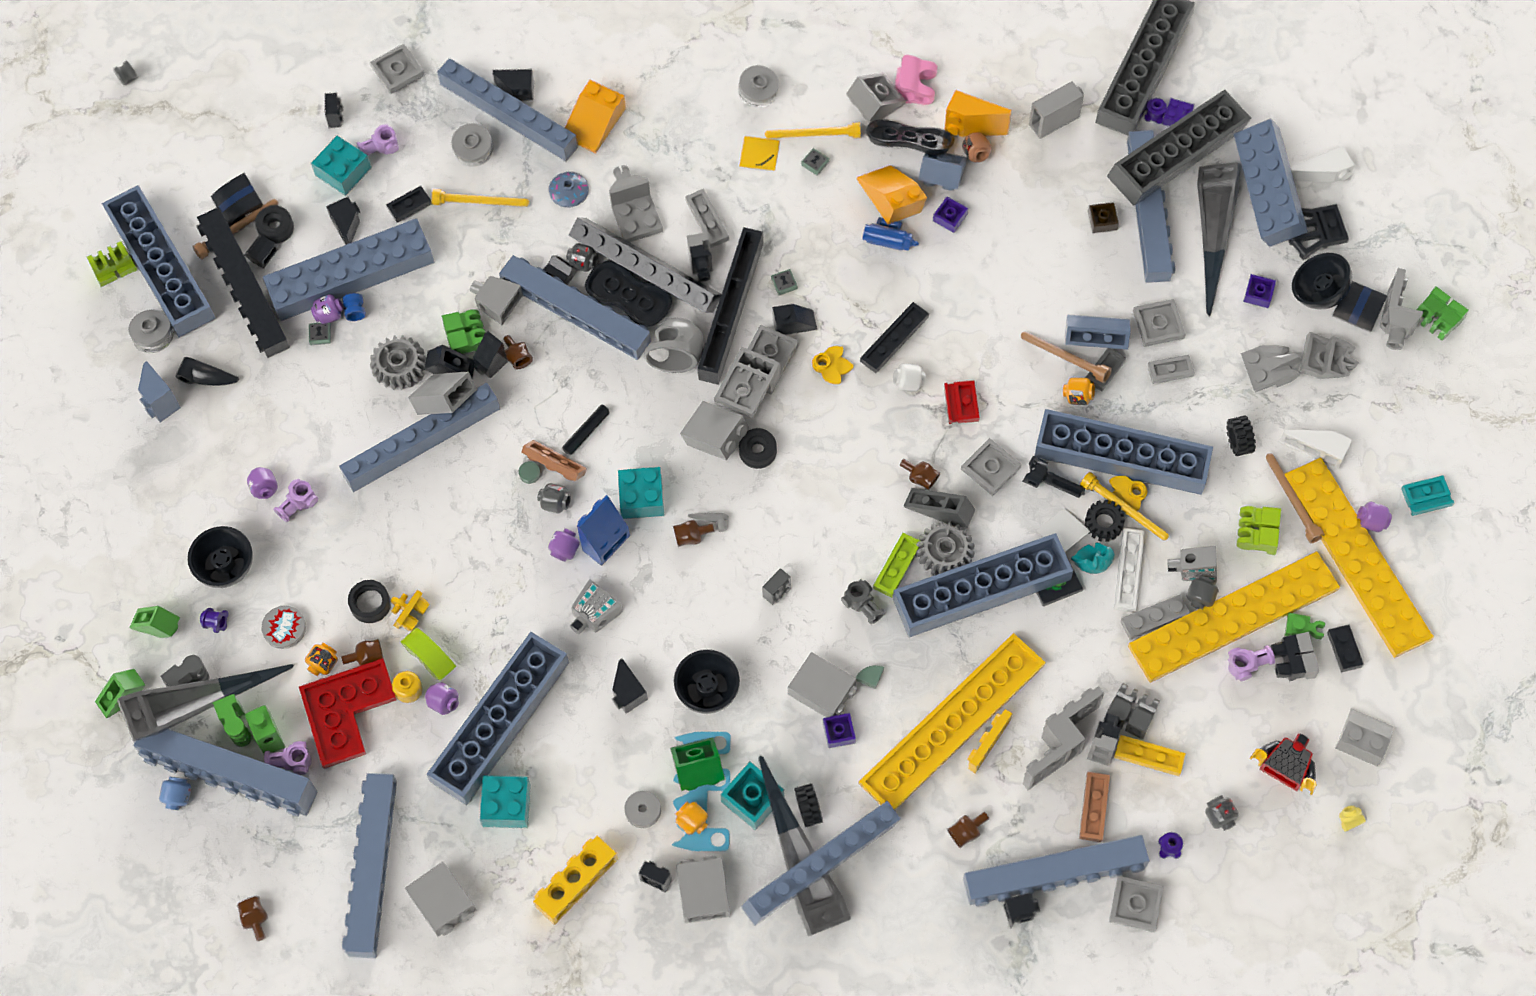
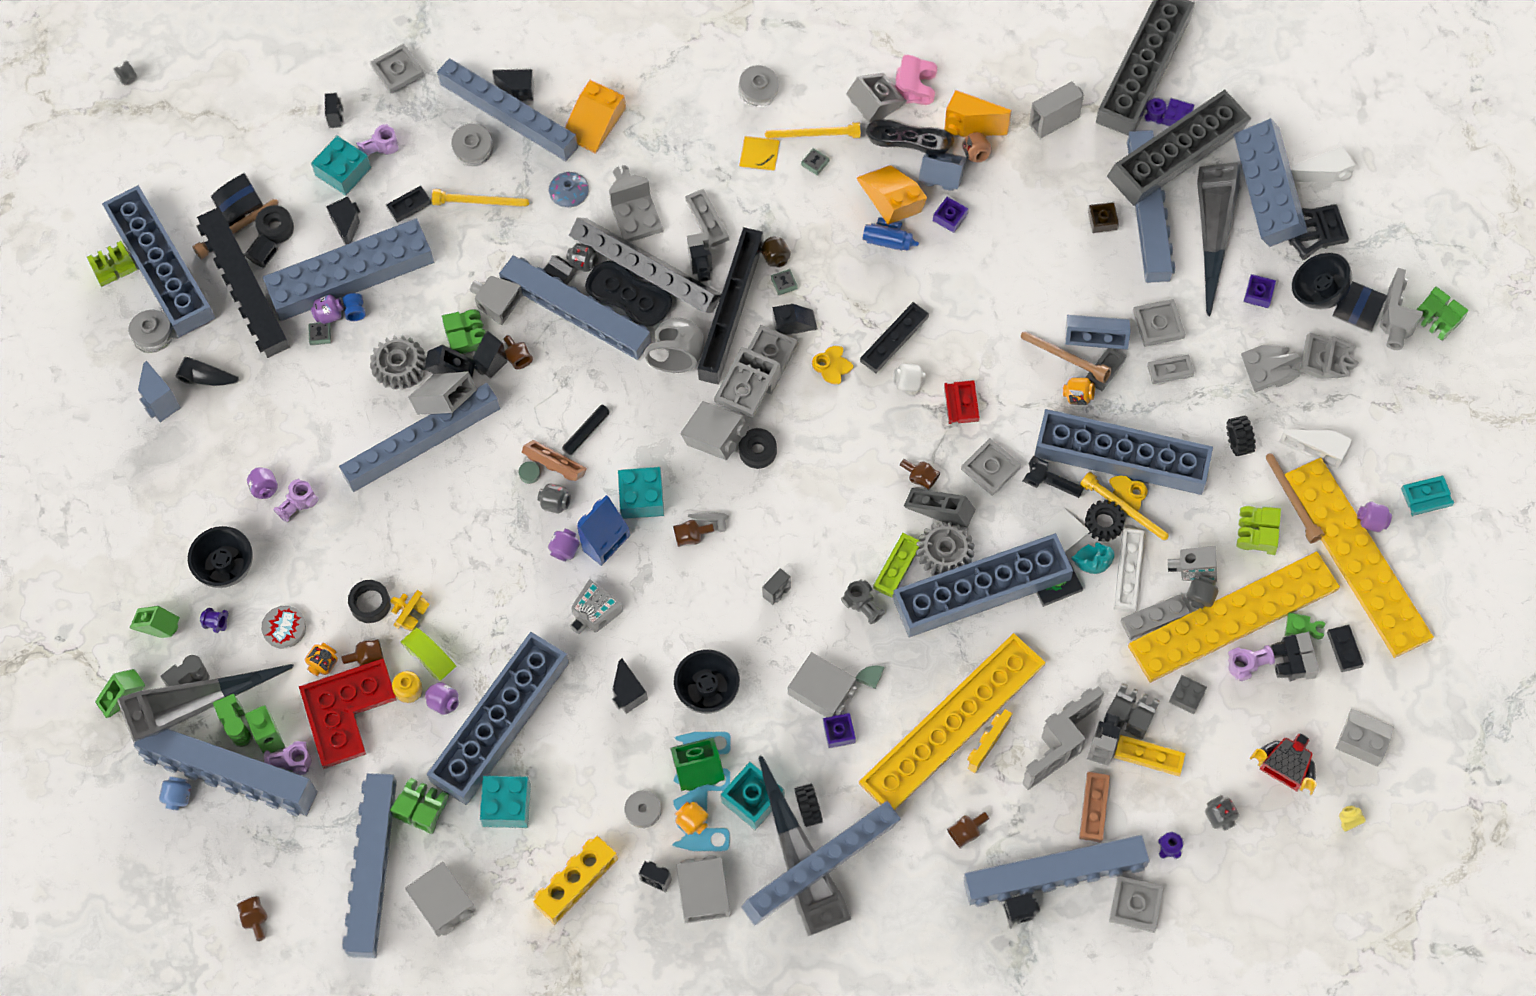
(410, 810): none -> bright green legs
(775, 251): none -> dark brown head
(1187, 694): none -> dark grey piece

